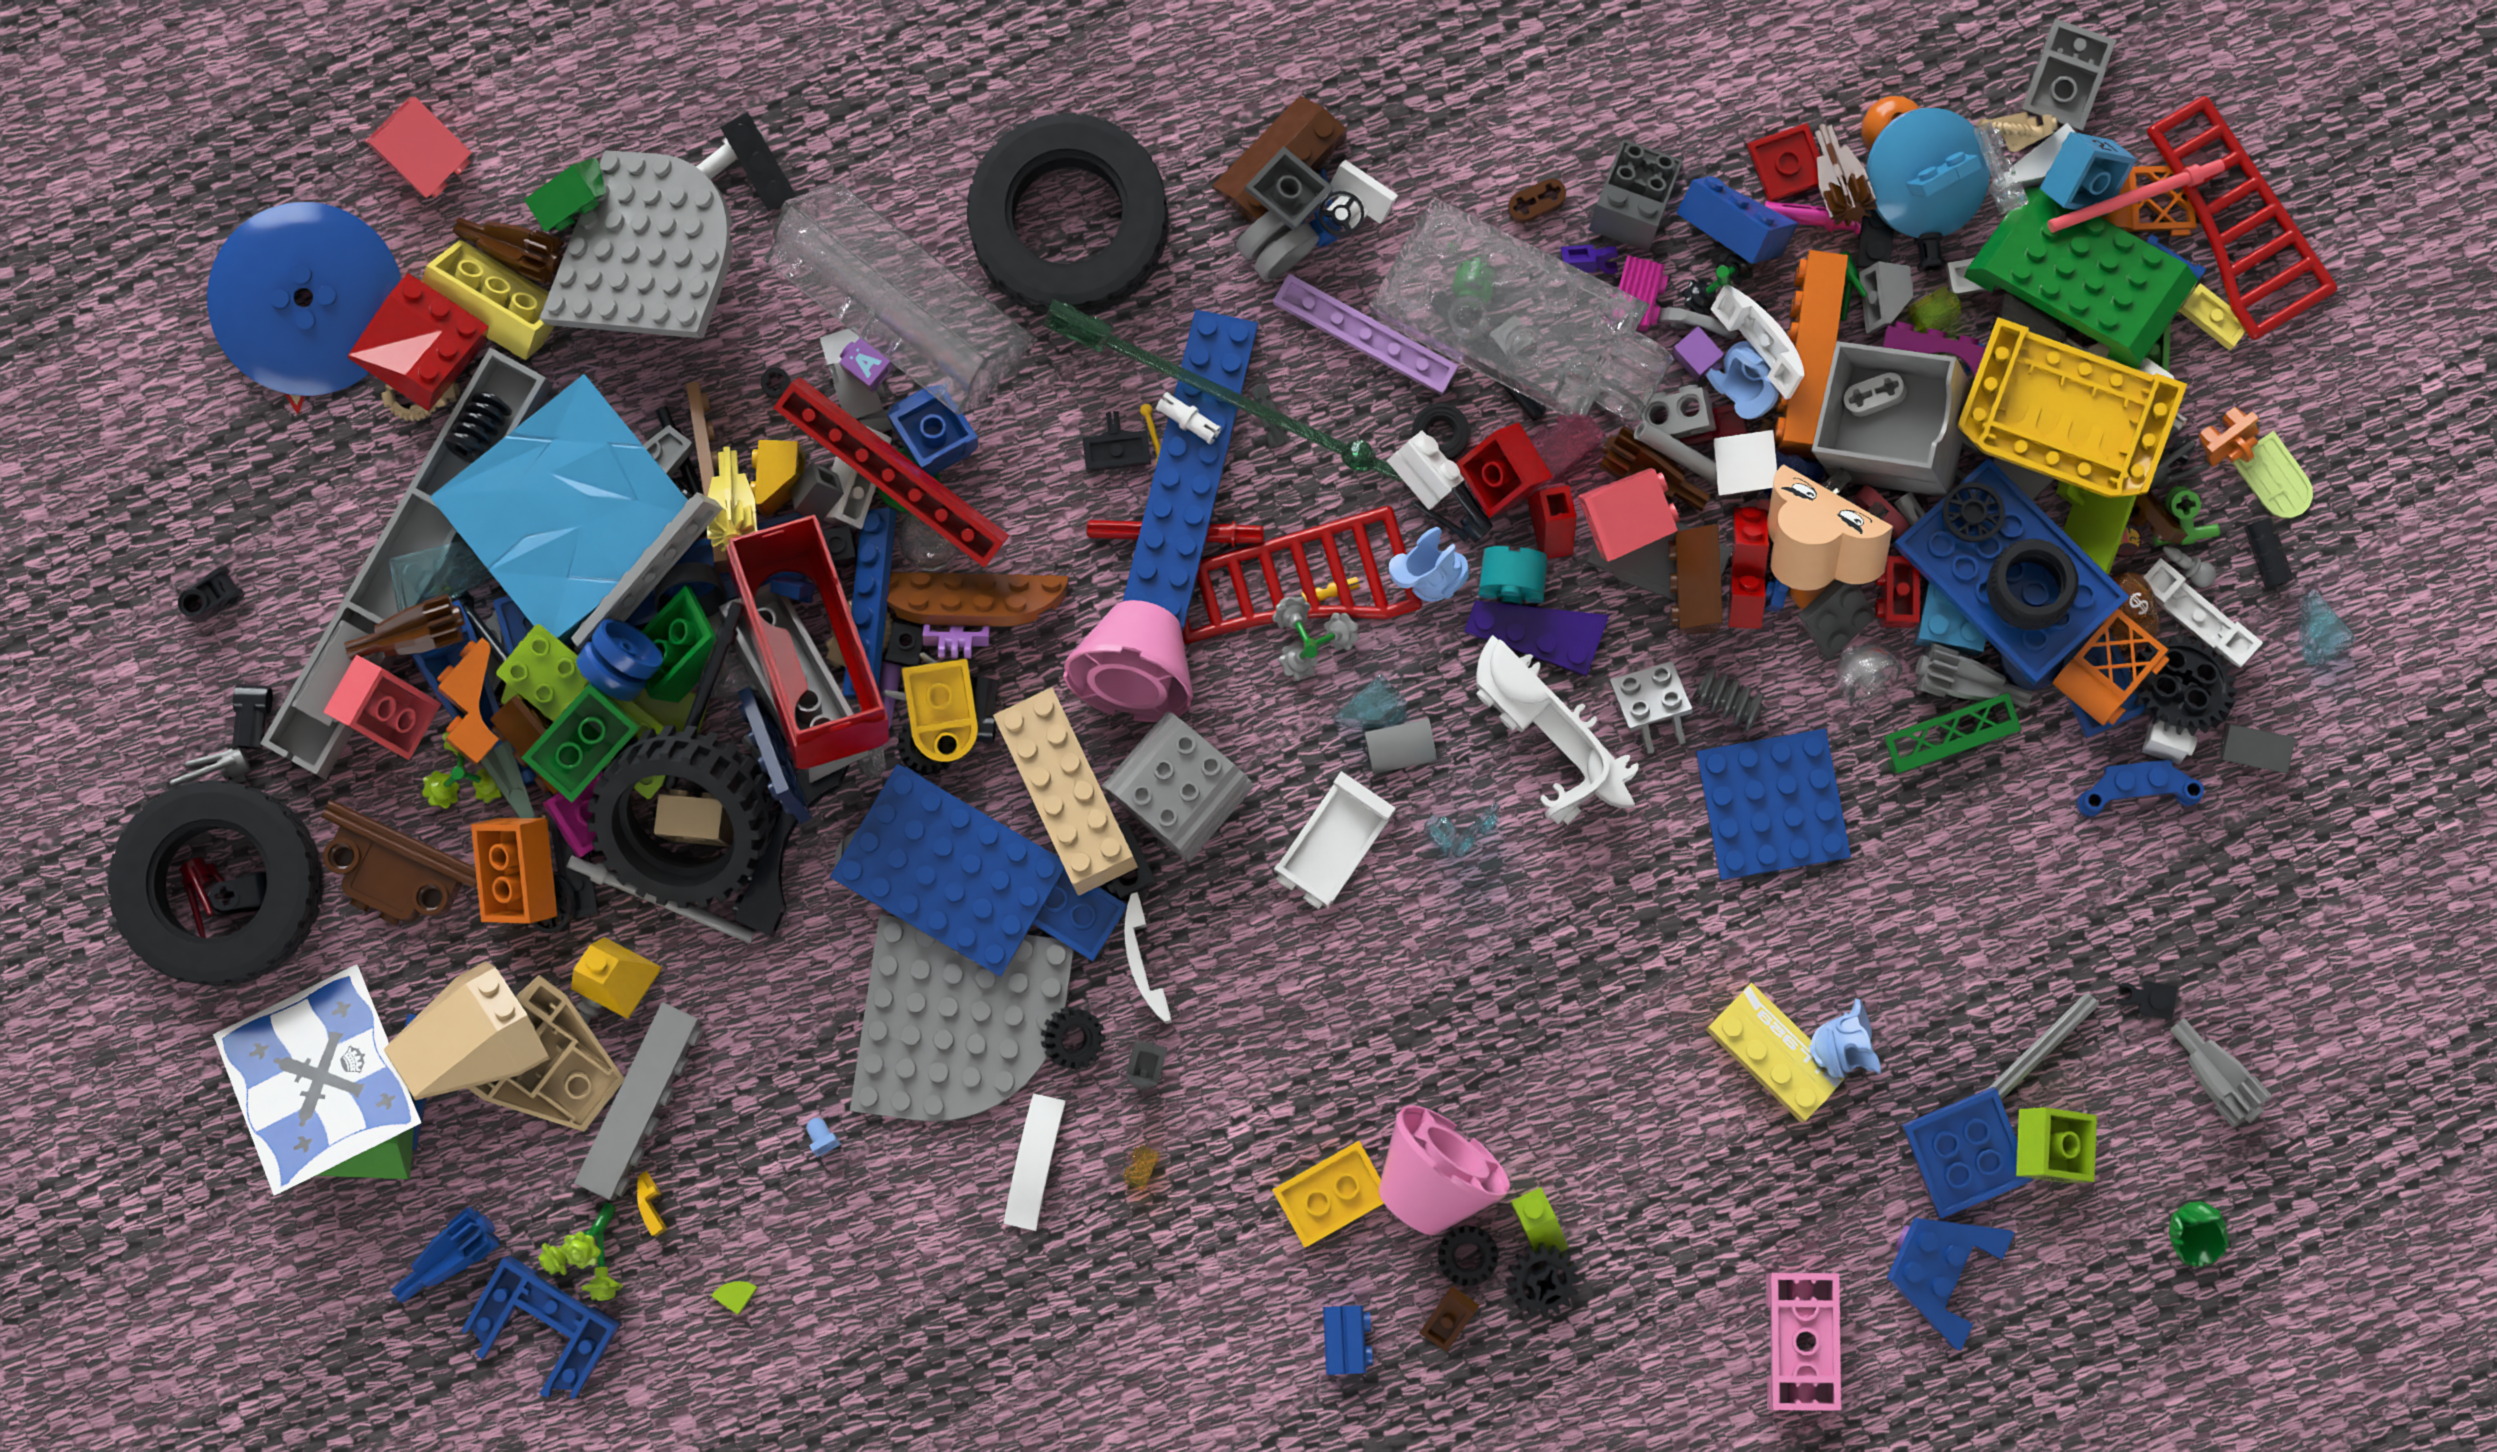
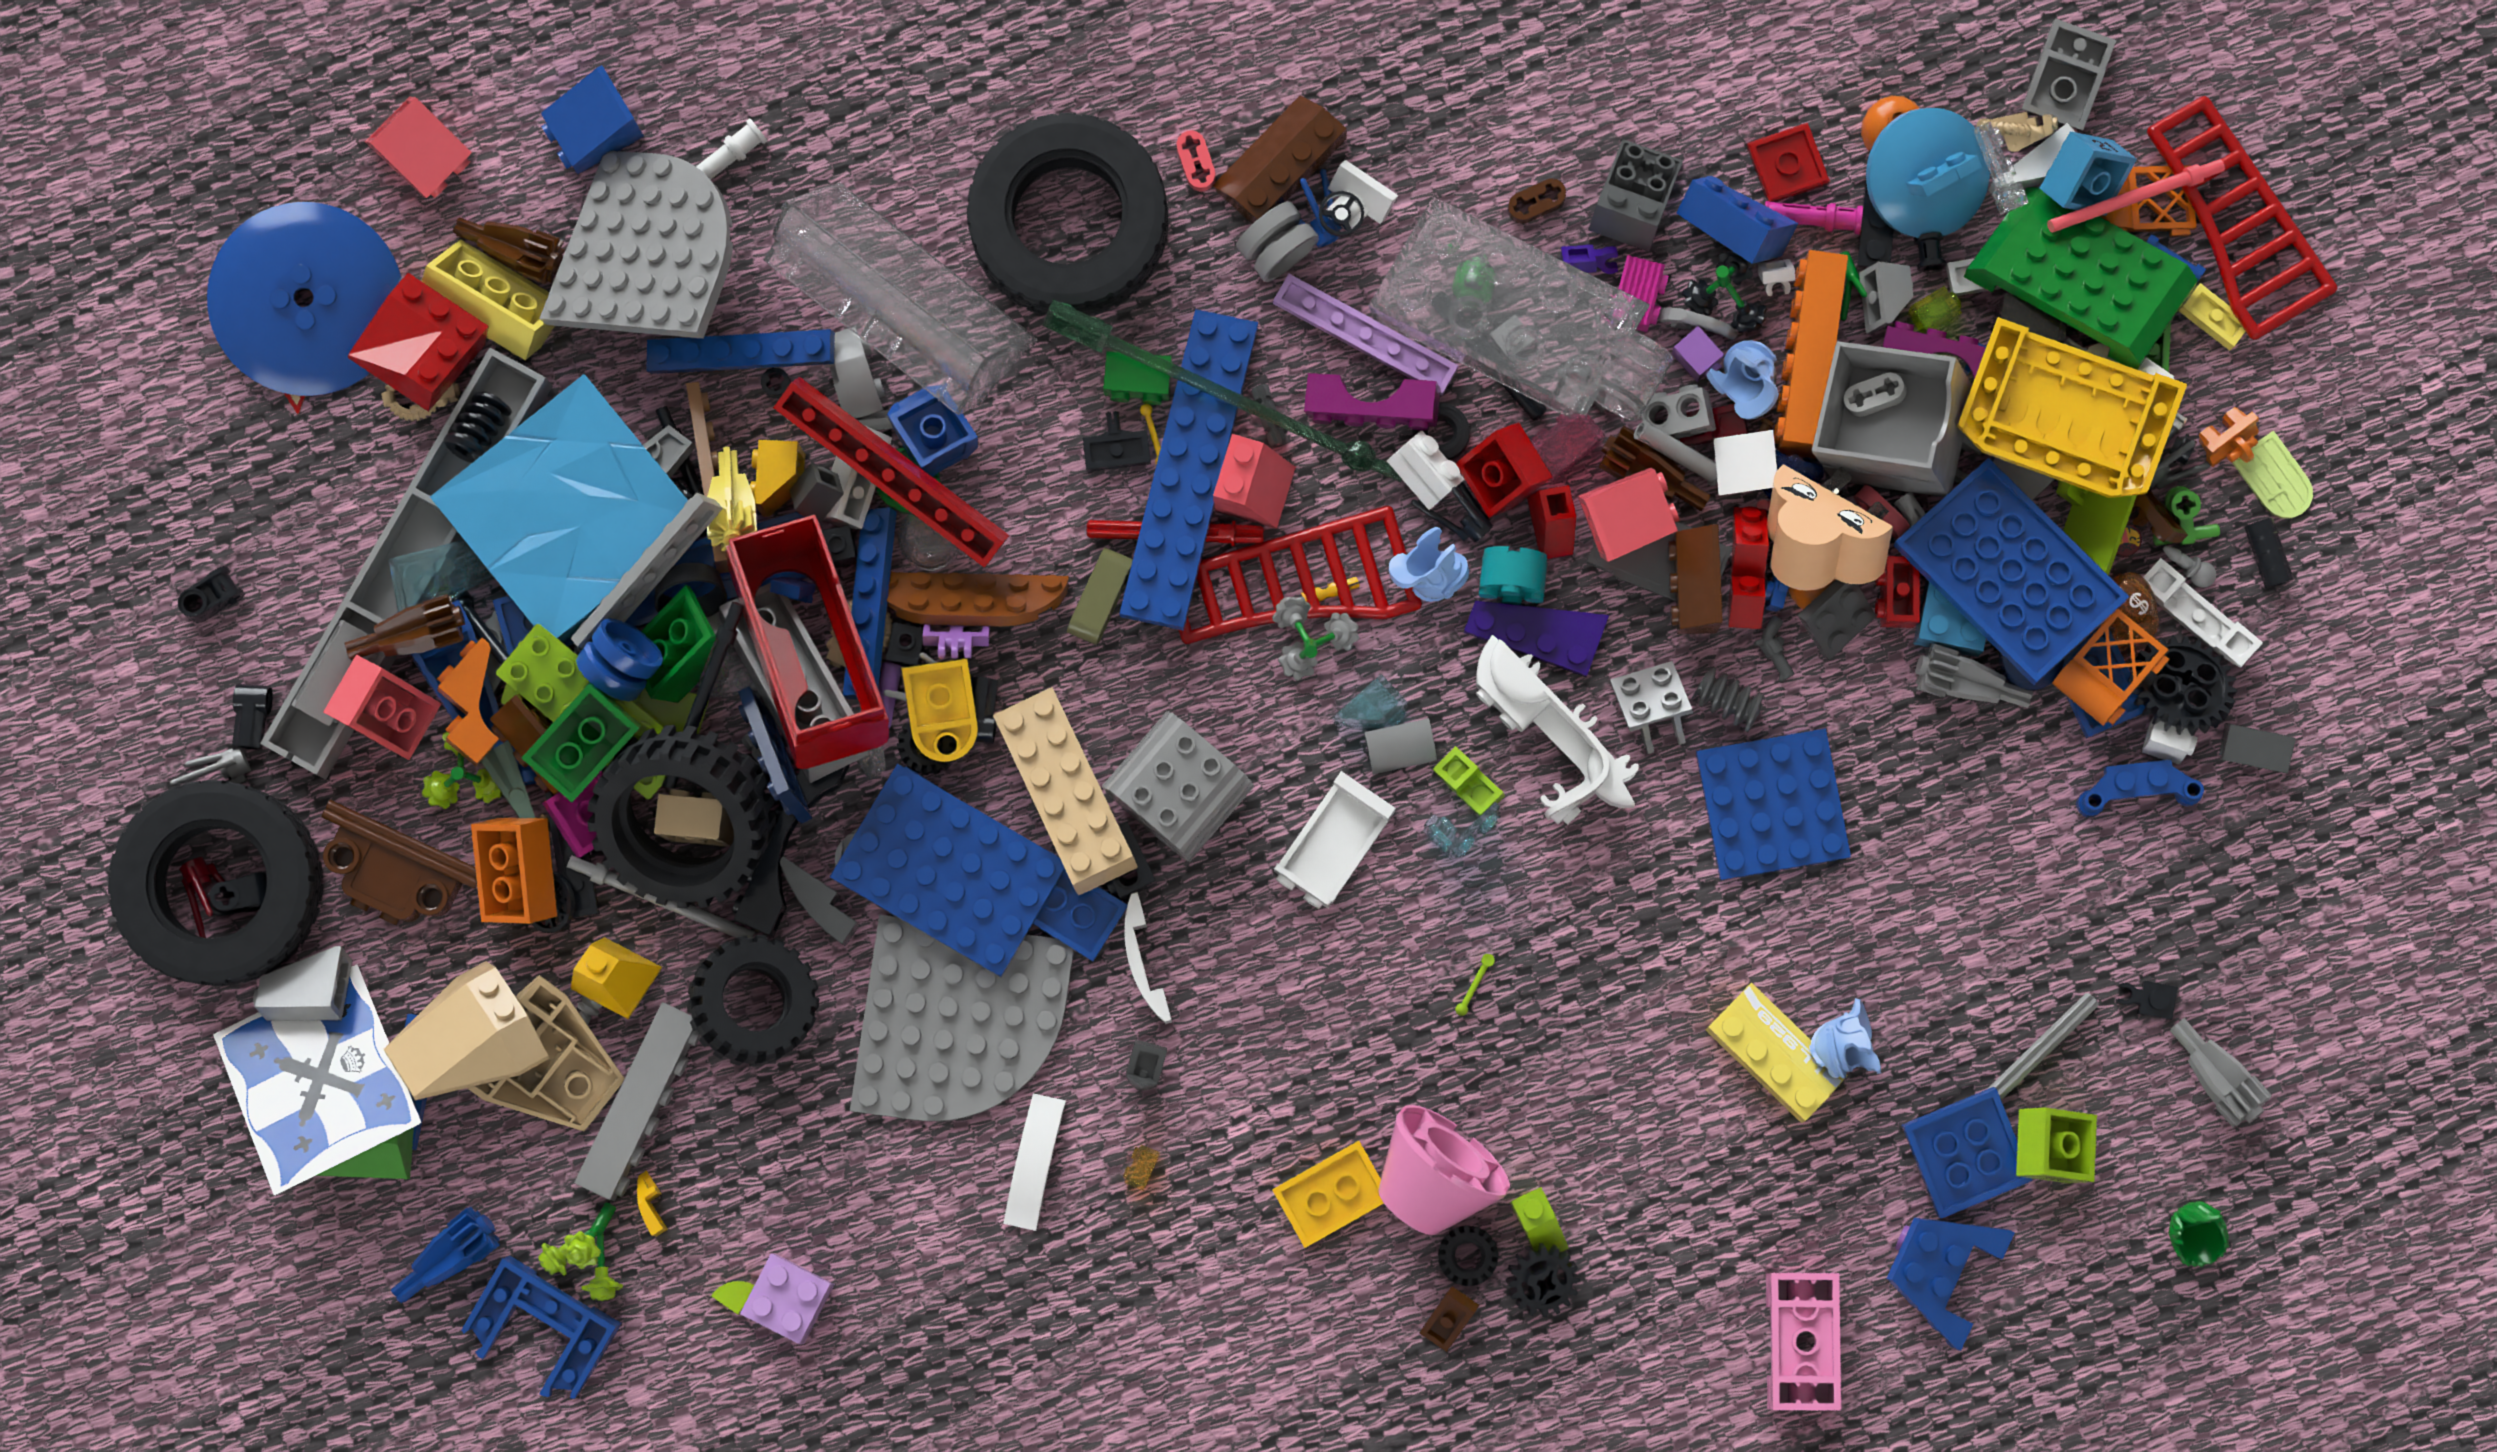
(306, 989): none -> light grey slope
(567, 195): green slope -> none
(590, 122): none -> blue slope
(740, 351): none -> blue plate
(757, 161): black plate -> none
(783, 969): none -> black tyre
(787, 1299): none -> lavender brick
(819, 902): none -> dark grey slope
(821, 1137): light blue piece -> none
(865, 364): medium lavender brick -> none
(1090, 1045): black tyre -> none
(1100, 596): none -> olive beam
(1131, 379): none -> green brick
(1132, 663): bright pink cone -> none
(1188, 418): white pin -> none
(1203, 158): none -> coral beam
(1253, 482): none -> coral slope
(1289, 188): dark grey slope -> none
(1346, 1339): blue brick -> none
(1411, 405): none -> magenta arch
(1468, 781): none -> lime slope
(1487, 961): none -> lime hinge
(1764, 334): white slope -> none
(1773, 648): none -> dark grey piece
(1776, 272): none -> white tile
(1842, 180): piece -> none
(1864, 672): clear cylinder -> none
(1954, 744): green fence -> none
(1973, 512): black wheel -> none
(2053, 560): black tyre -> none
(2321, 631): clear light blue slope -> none

